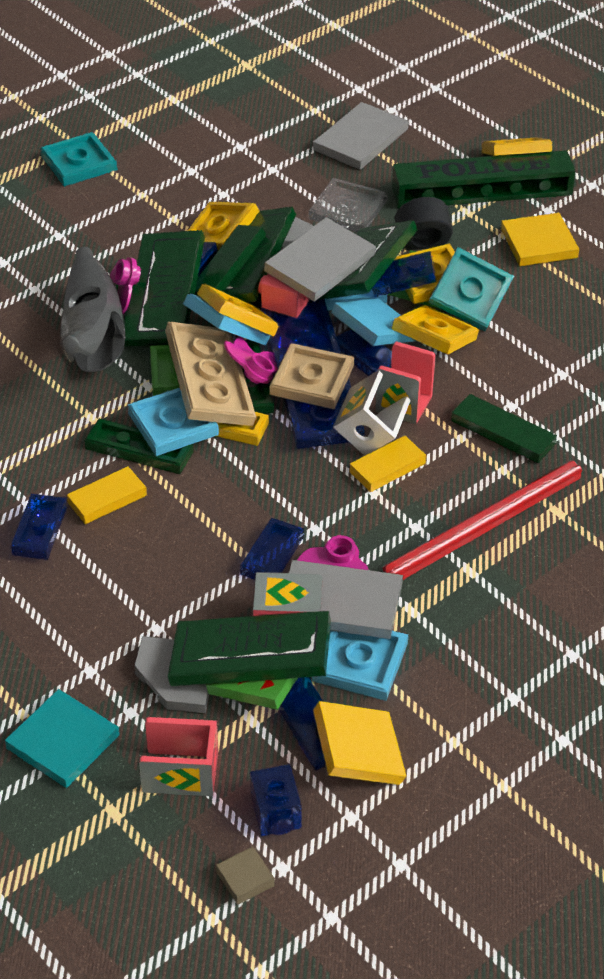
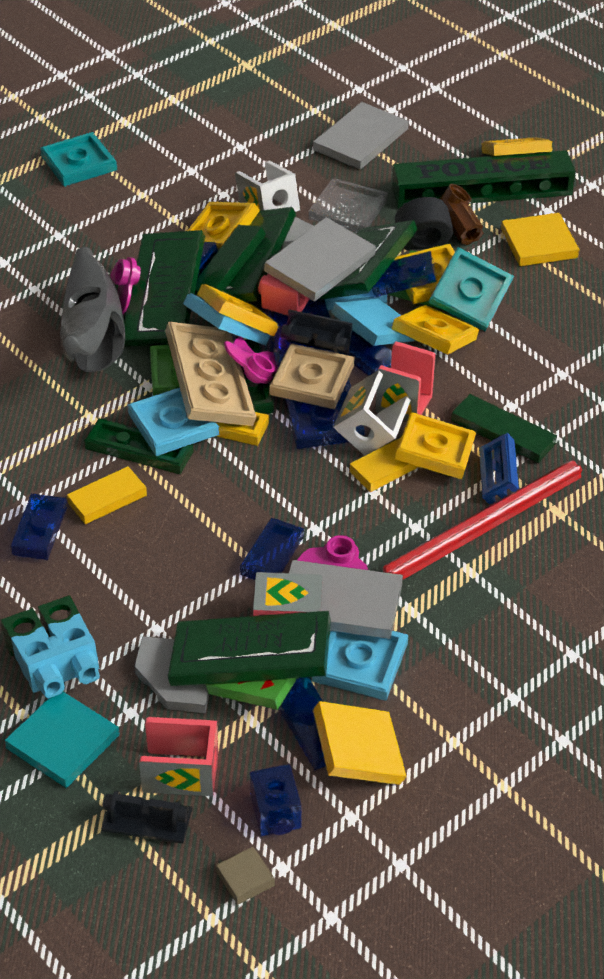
(53, 648): none -> medium azure hips
(146, 817): none -> black hinge
(280, 187): none -> white piece
(317, 331): none -> black hinge
(435, 445): none -> yellow tile
(463, 219): none -> reddish brown piece
(504, 466): none -> blue tile

